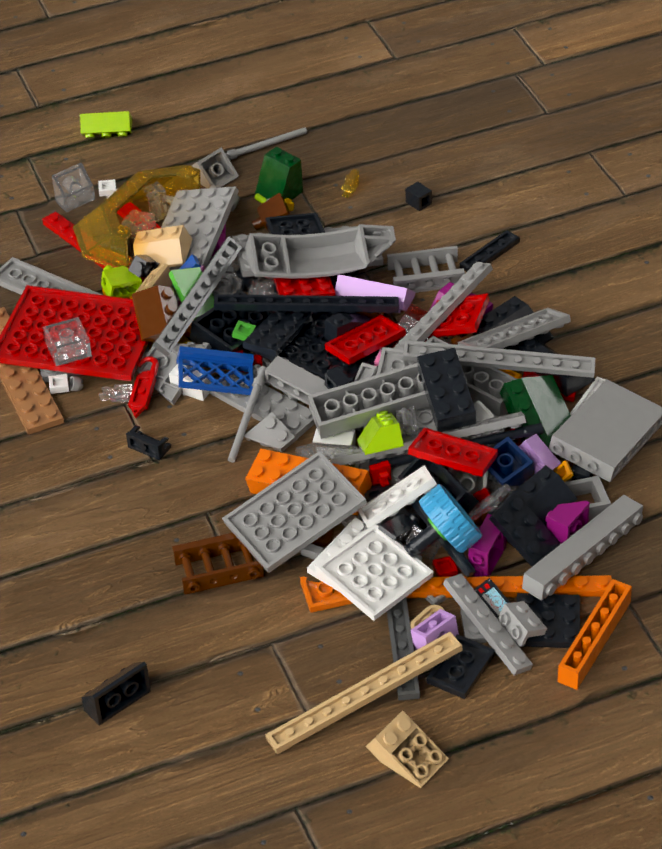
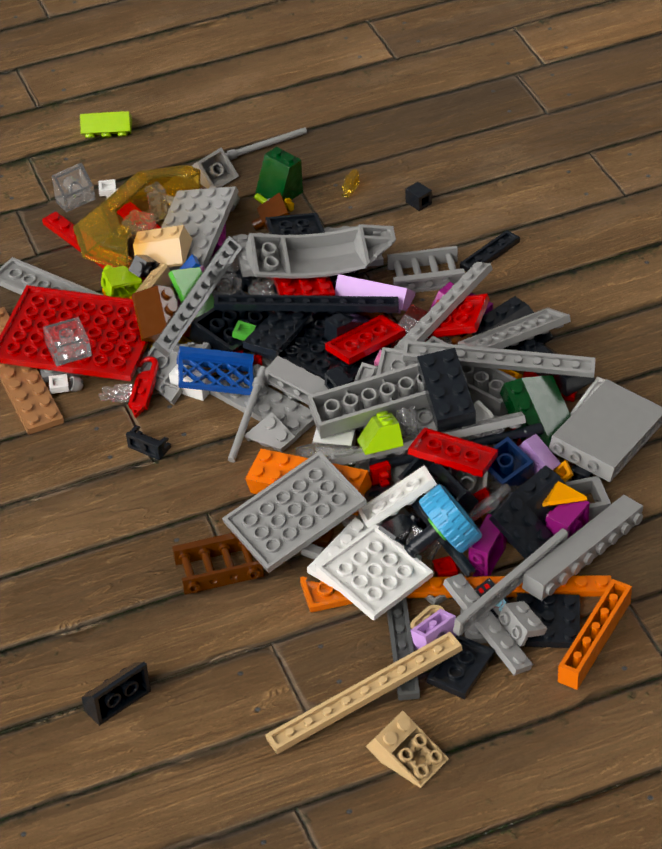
(506, 585): none -> light grey tile
(562, 494): none -> light orange slope

